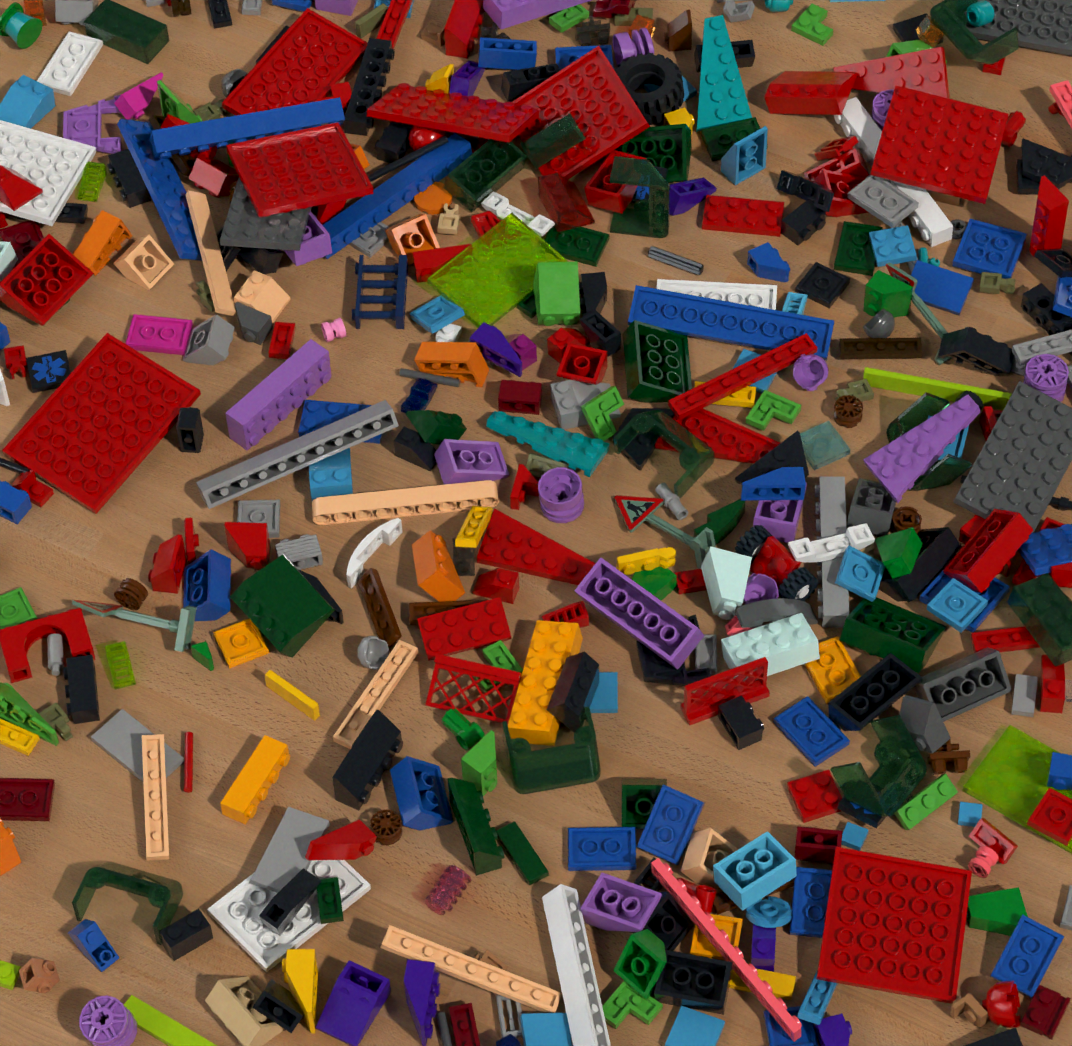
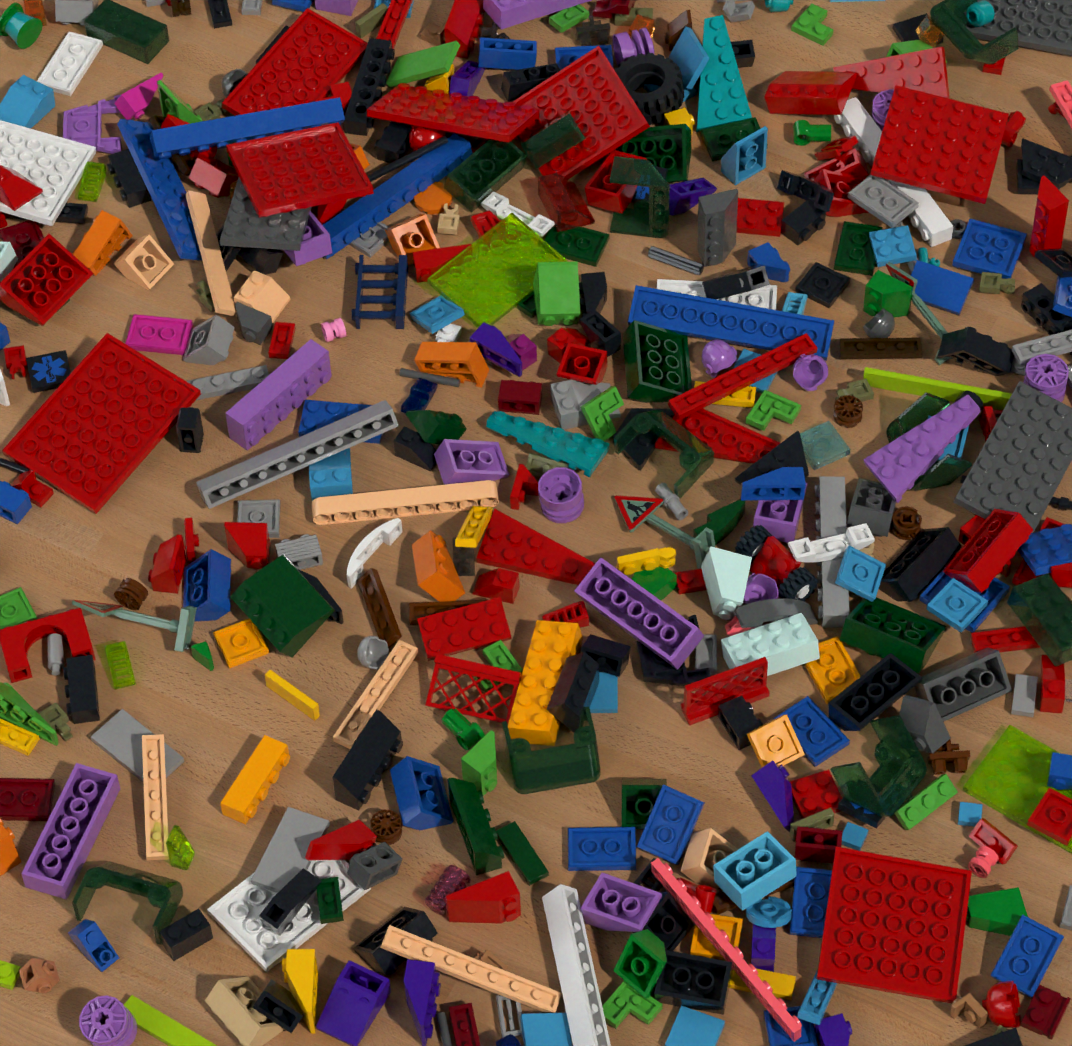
(71, 831): none -> medium lavender brick
(179, 849): none -> clear neon green slope
(188, 762): red bar -> none
(230, 382): none -> light grey plate
(374, 865): none -> dark grey brick
(386, 962): none -> black slope
(423, 64): none -> bright green tile
(485, 902): none -> red slope
(609, 654): none -> black brick
(689, 57): none -> dark azure tile
(717, 226): none -> dark grey slope
(718, 356): none -> medium lavender cap
(736, 282): none -> black slope
(776, 742): none -> light orange plate
(777, 790): none -> dark purple slope
(804, 132): none -> green piece
(819, 820): none -> olive tile
(899, 551): green slope -> none

